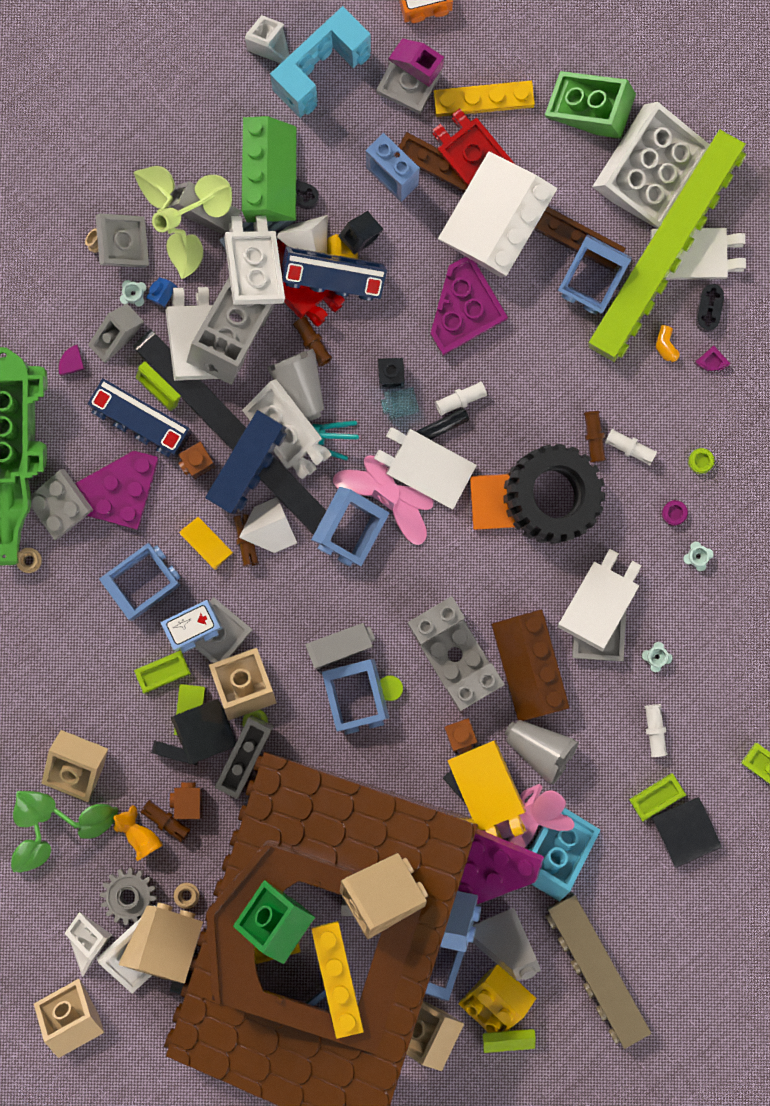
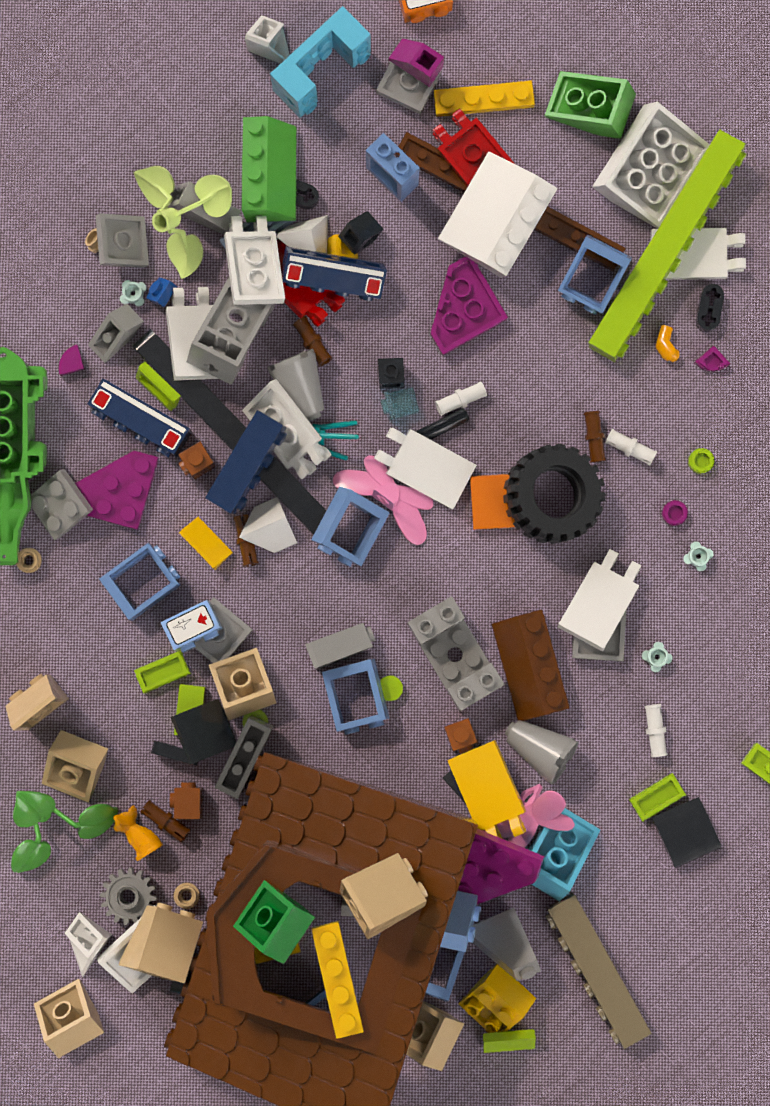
(35, 703): none -> tan slope

